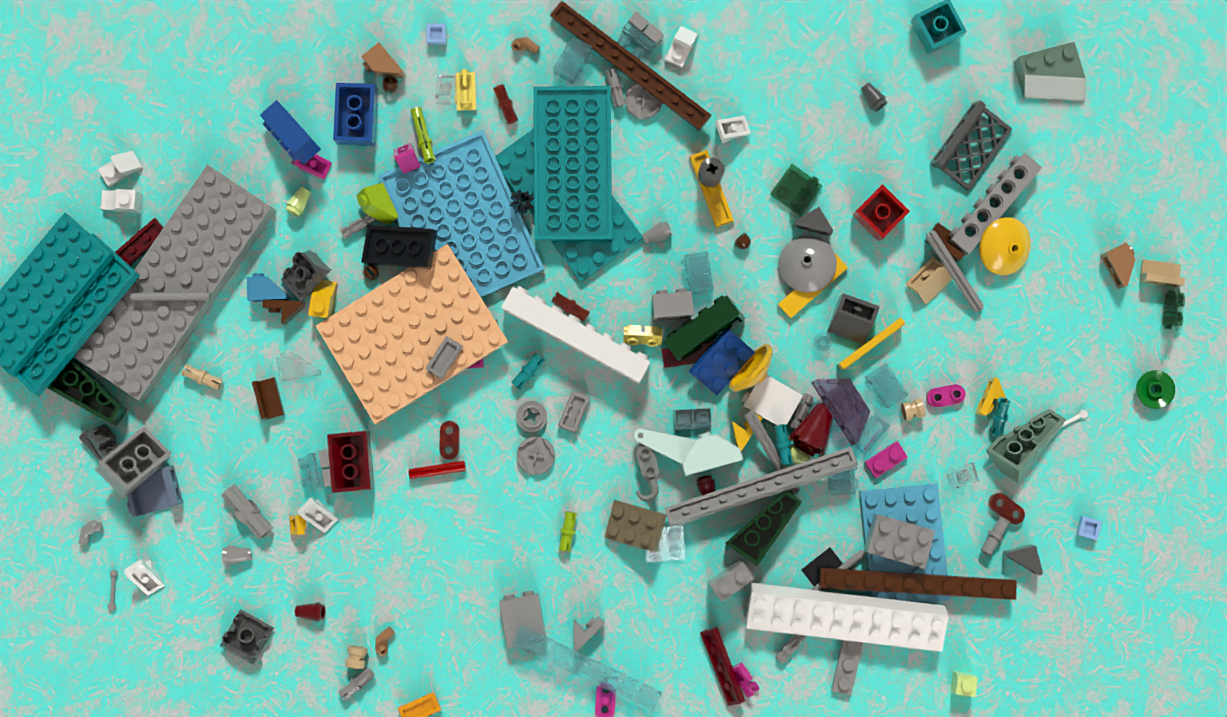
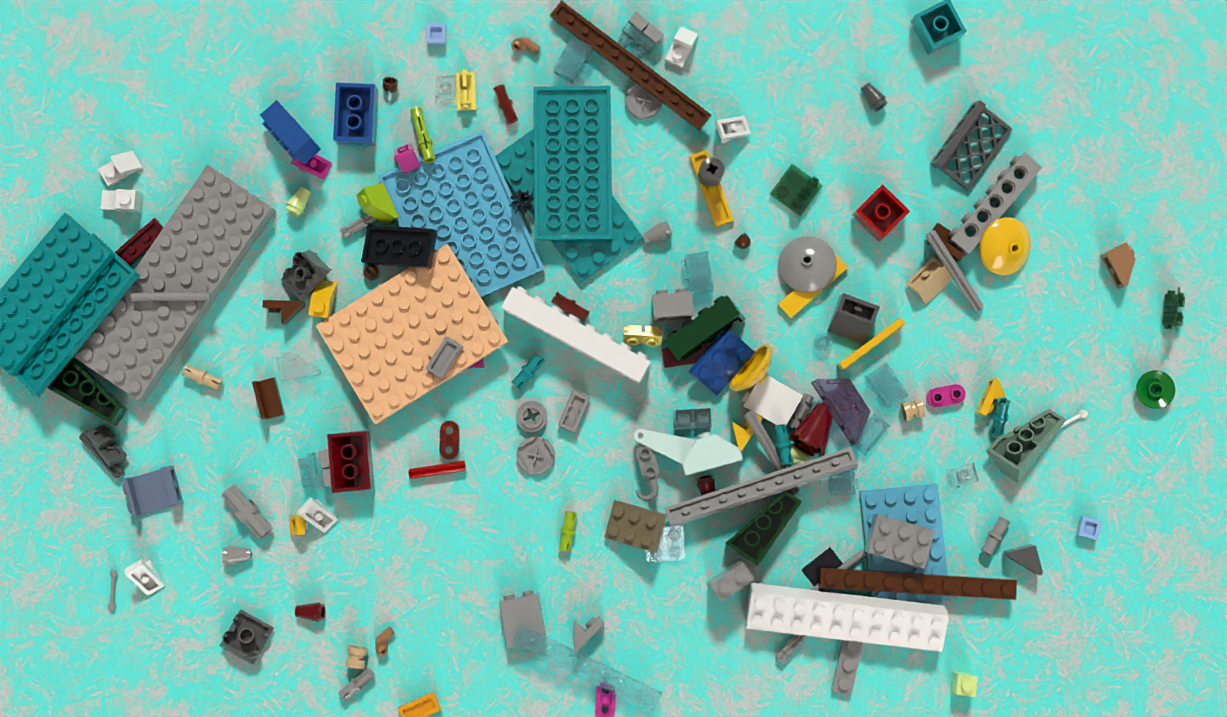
(87, 530): light grey arm -> none
(133, 461): light grey brick -> none
(263, 288): dark azure slope -> none
(381, 63): medium nougat slope -> none
(616, 88): light grey axle -> none
(722, 666): dark red tile -> none
(744, 679): dark pink plate -> none
(814, 222): dark grey slope -> none
(886, 459): dark pink plate -> none
(1007, 508): clear red plate -> none
(1052, 74): sand green wedge -> none
(1161, 273): tan panel -> none

